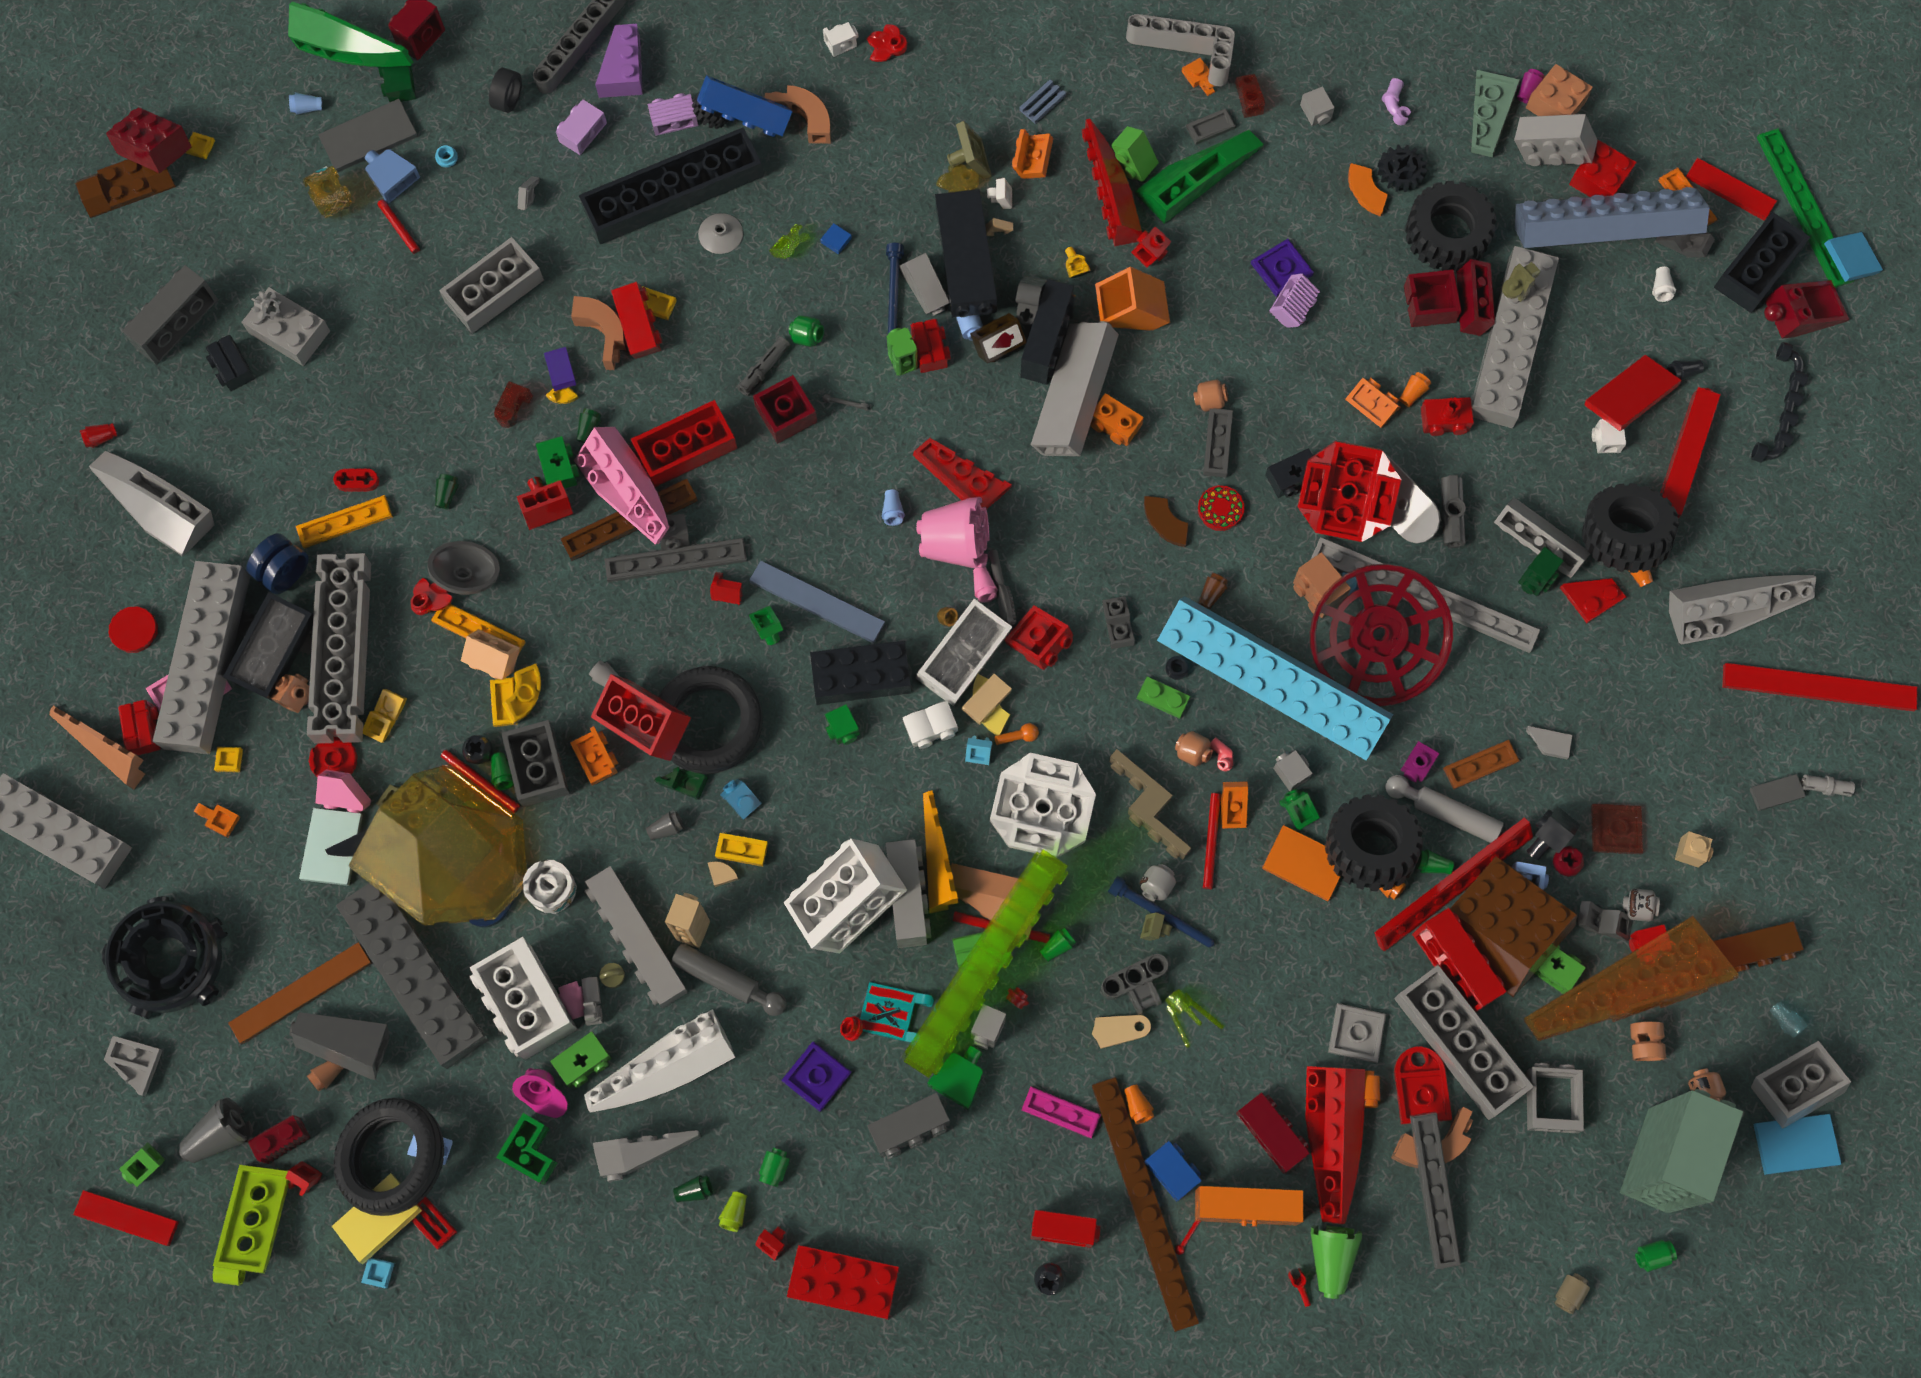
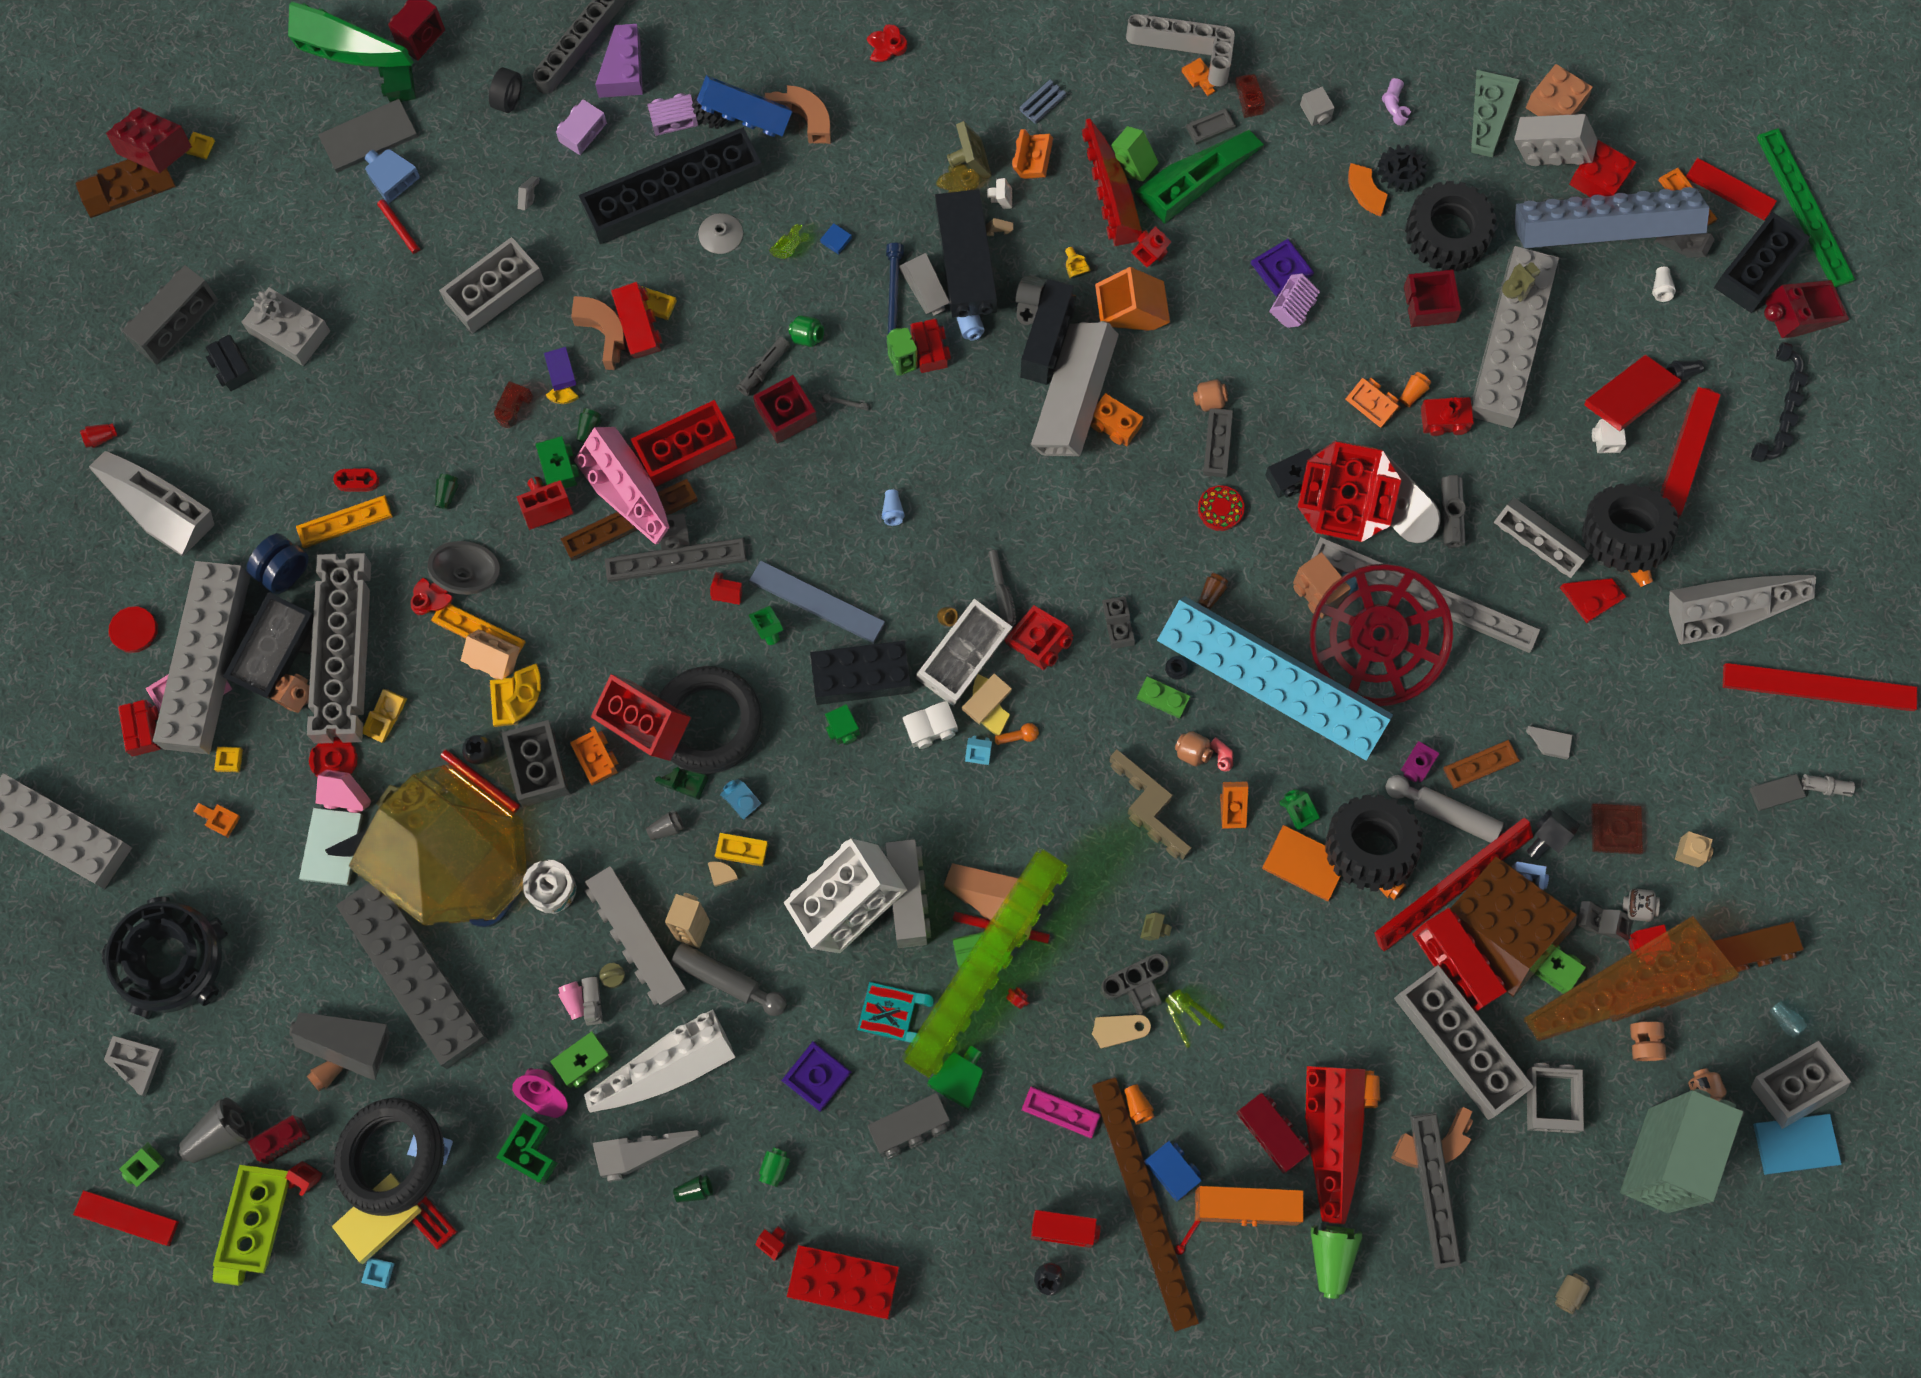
(112, 755): nougat wedge -> none
(299, 993): dark orange tile -> none
(304, 103): light blue cone -> none
(327, 180): clear yellow brick -> none
(446, 150): medium azure plate -> none
(500, 772): green cone -> none
(538, 997): white brick -> none
(601, 672): light grey cone -> none
(733, 1212): lime cone -> none
(840, 38): white brick -> none
(851, 1028): red plate -> none
(940, 878): light orange wedge -> none
(955, 533): bright pink cone -> none
(960, 474): red wing -> none
(984, 585): bright pink cone -> none
(987, 1027): light grey brick -> none
(998, 338): brick -> none
(1049, 782): white piece -> none
(1058, 944): green cone -> none
(1120, 889): dark blue piece -> none
(1157, 882): light grey head -> none
(1164, 521): reddish brown tile -> none
(1211, 841): red bar -> none
(1292, 769): light grey brick -> none
(1299, 1284): red hand -> none
(1357, 1033): light grey tile -> none
(1422, 1087): red tile -> none
(1433, 863): green cone -> none
(1475, 297): dark red brick -> none
(1529, 83): magenta cone -> none
(1541, 573): dark green brick -> none
(1562, 867): dark red piece -> none
(1656, 1255): green brick -> none
(1853, 256): dark azure tile -> none

